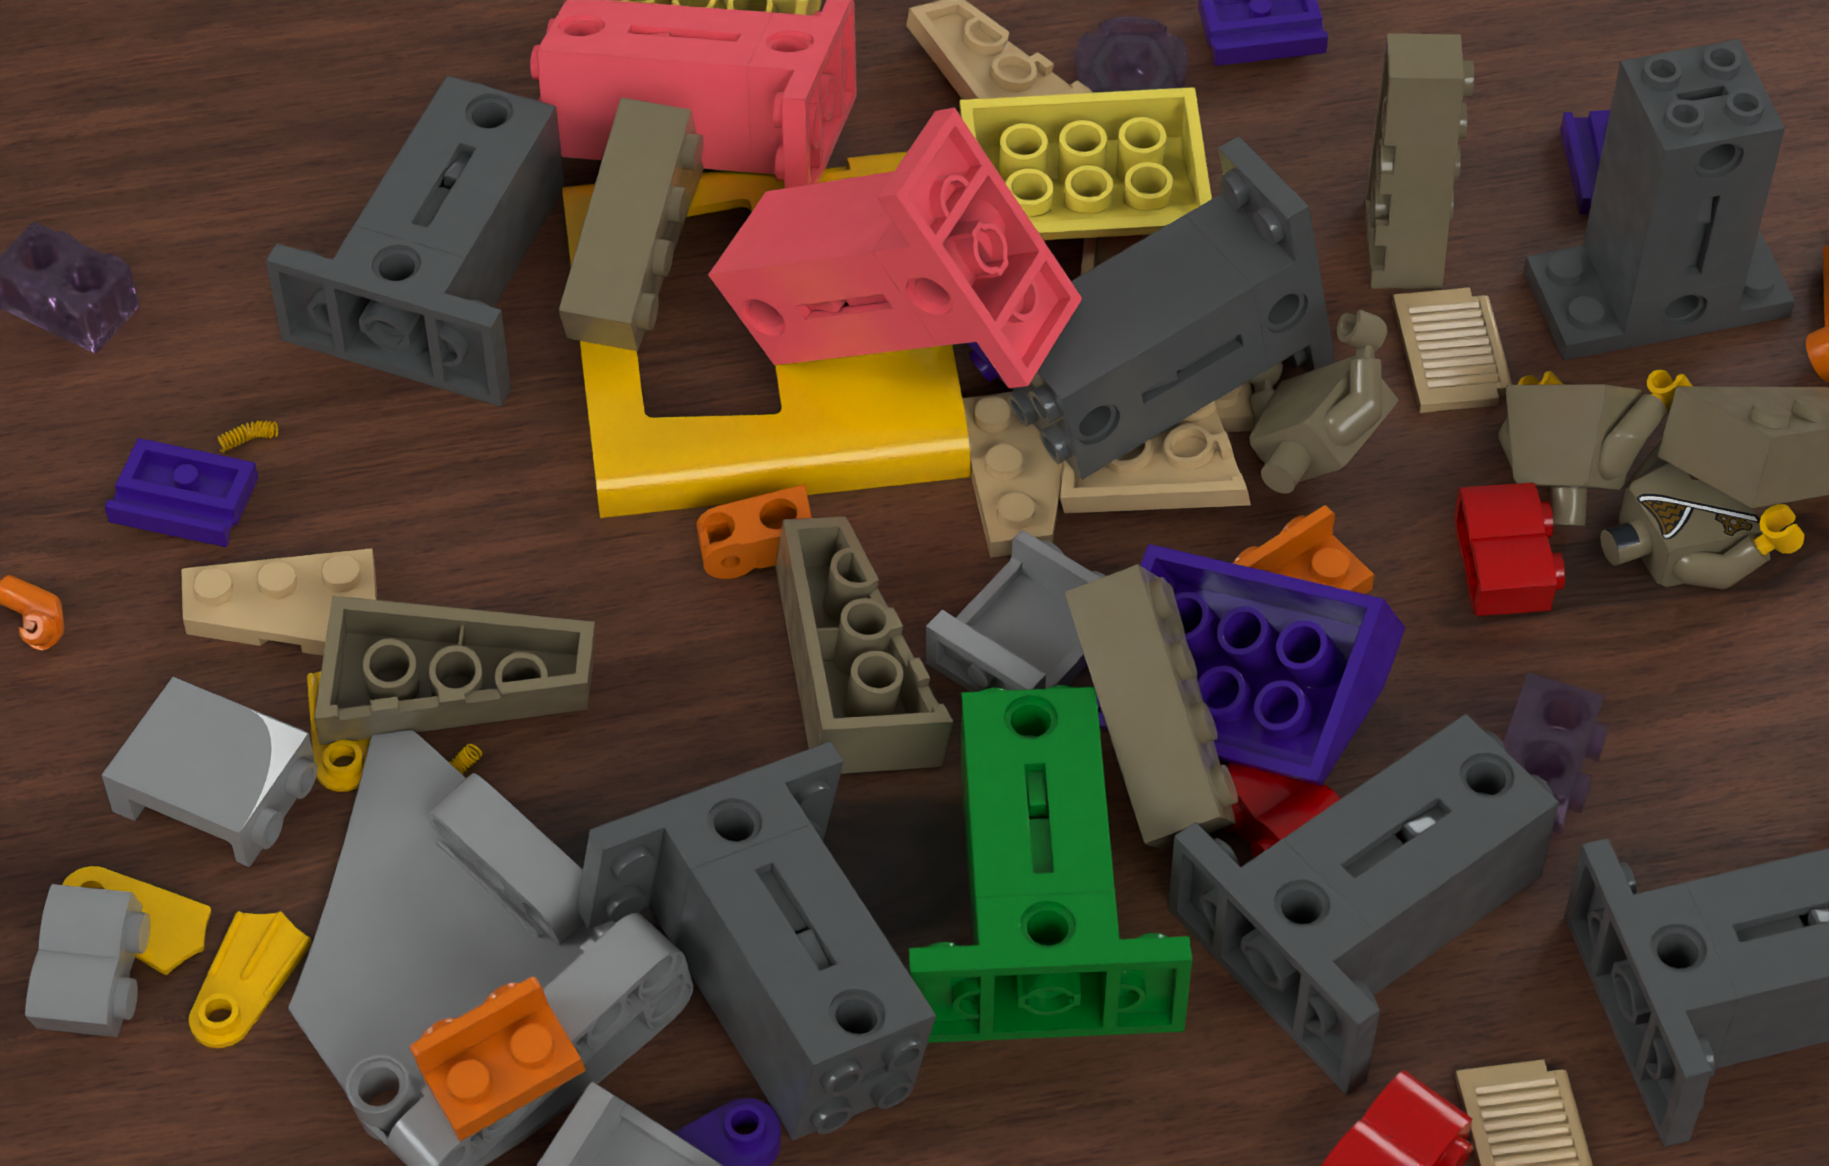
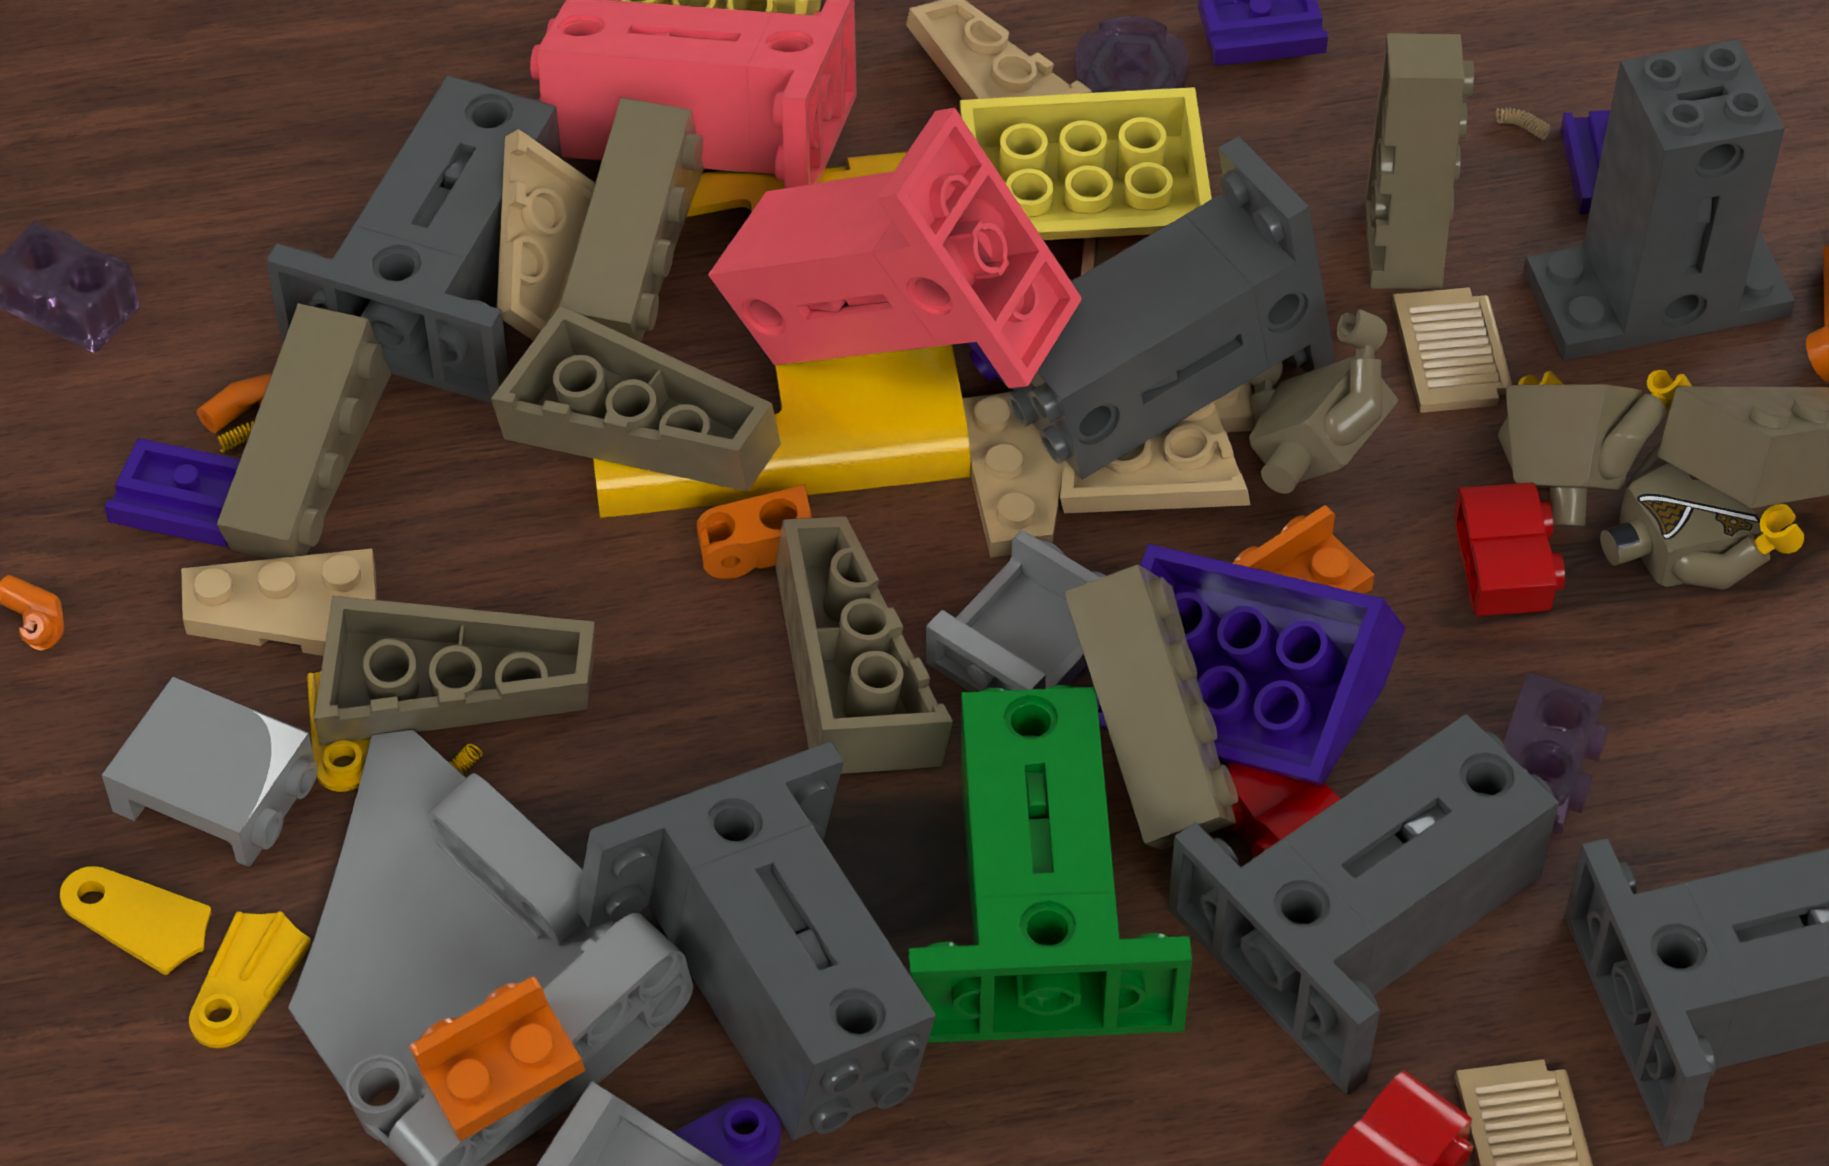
(86, 961): light grey brick -> none
(232, 402): none -> orange arm
(304, 433): none -> dark tan wedge
(539, 231): none -> tan wing
(633, 406): none -> dark tan wedge
(1505, 114): none -> tan leg

